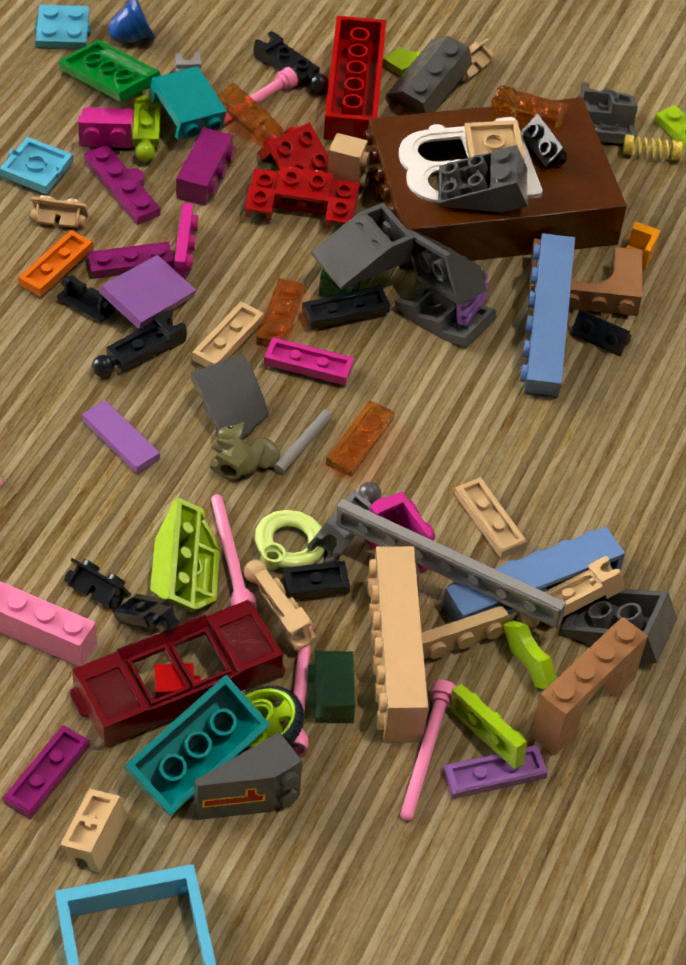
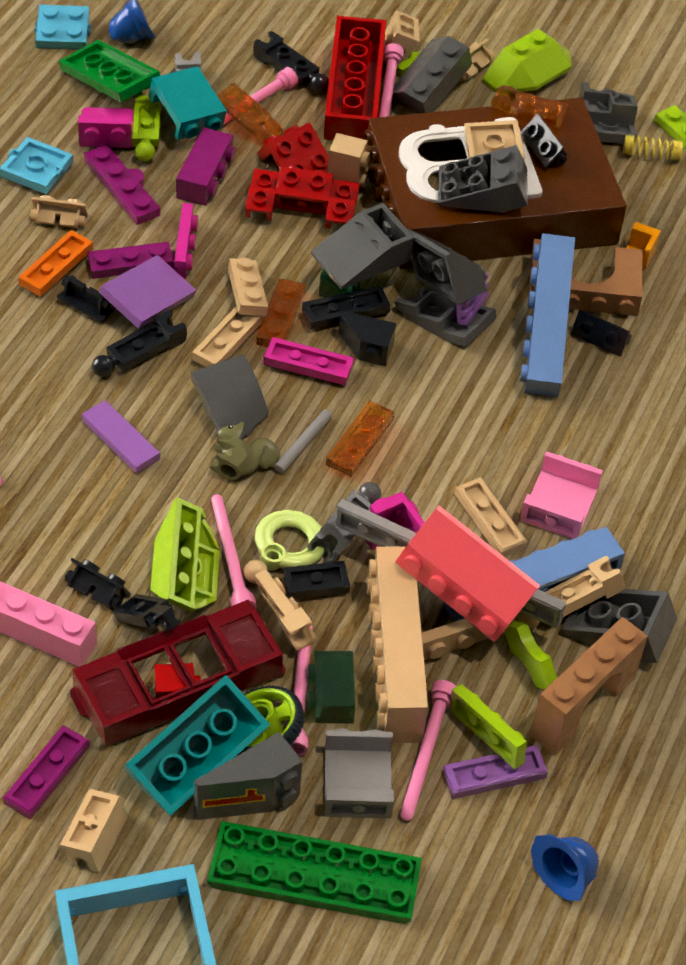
(247, 287): none -> tan plate
(315, 872): none -> green plate
(358, 774): none -> light grey panel
(367, 337): none -> black slope
(393, 57): none -> bright pink piece
(403, 31): none -> tan hinge
(467, 573): none -> coral slope
(529, 63): none -> lime wedge
(561, 495): none -> bright pink panel
(565, 864): none -> blue piece

